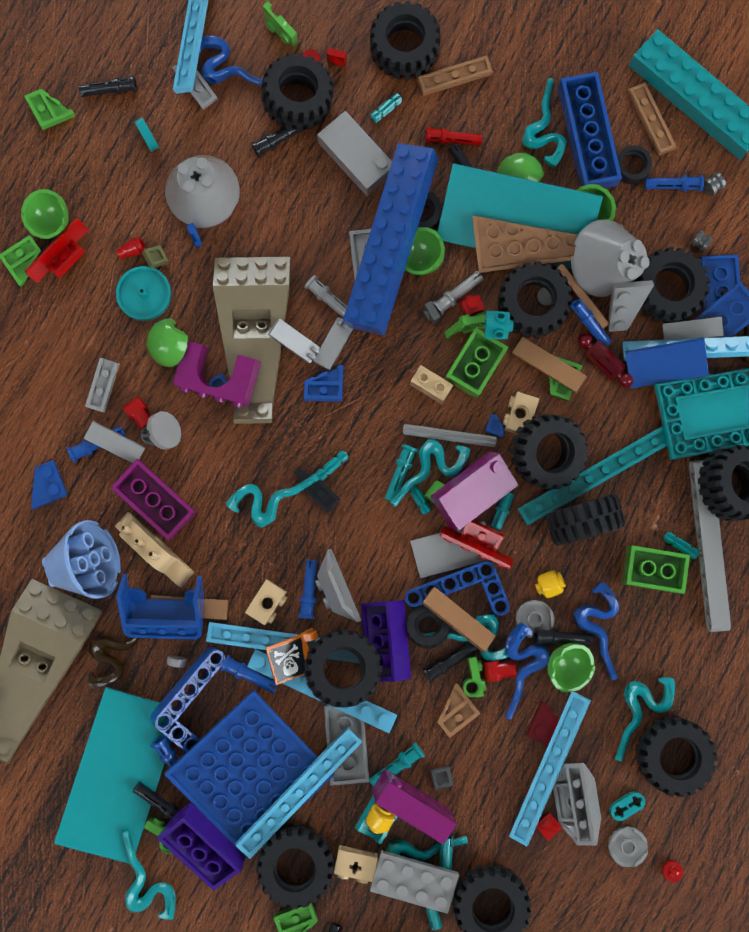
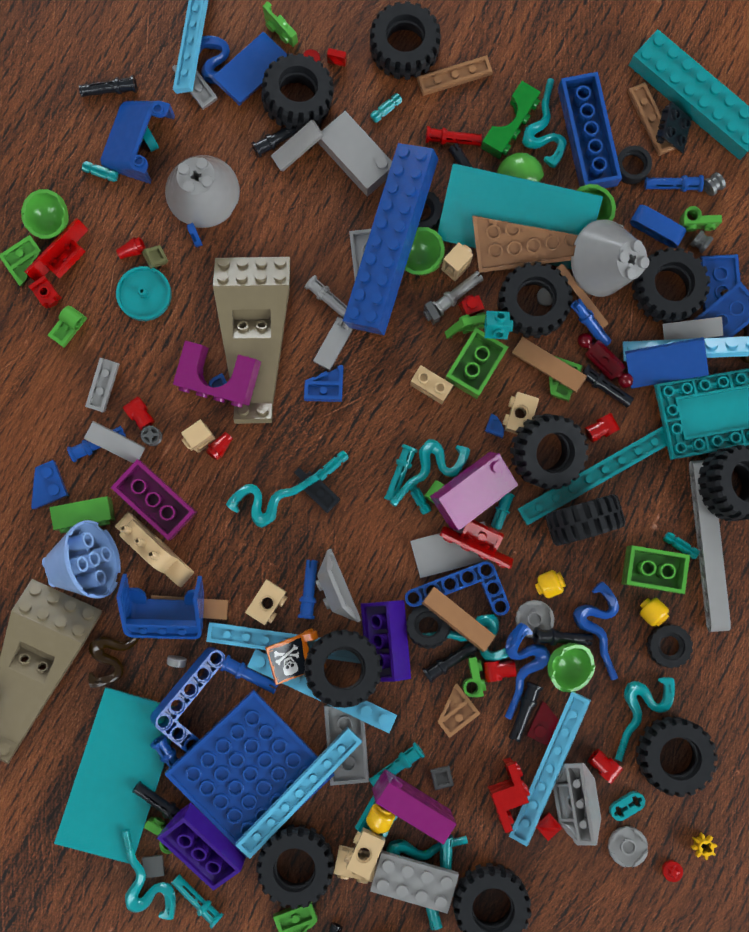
(41, 286): none -> red brick
(46, 109): bright green wing -> none
(69, 323): none -> bright green plate
(96, 510): none -> bright green brick
(99, 171): none -> teal axle
(126, 137): none -> blue windscreen
(153, 865): none -> dark grey tile
(164, 430): light grey tile -> none
(166, 343): bright green cylinder -> none
(197, 436): none -> tan brick
(206, 906): none -> teal pin
(218, 447): none -> red cone
(247, 69): none -> blue tile
(294, 340): hinge -> none
(297, 145): none -> light grey tile
(364, 865): none -> tan brick
(449, 435): light grey axle -> none
(457, 261): none -> tan brick
(499, 138): none -> green arch
(509, 794): none -> red bracket
(528, 702): none -> black pin
(598, 381): none -> black pin
(604, 427): none -> red piece
(607, 767): none -> red piece
(626, 302): light grey wing -> none
(654, 612): none -> yellow head
(658, 226): none -> blue beam
(674, 127): none -> black hinge
(683, 653): none -> black tyre
(707, 222): none -> bright green plate
(709, 850): none -> yellow gear

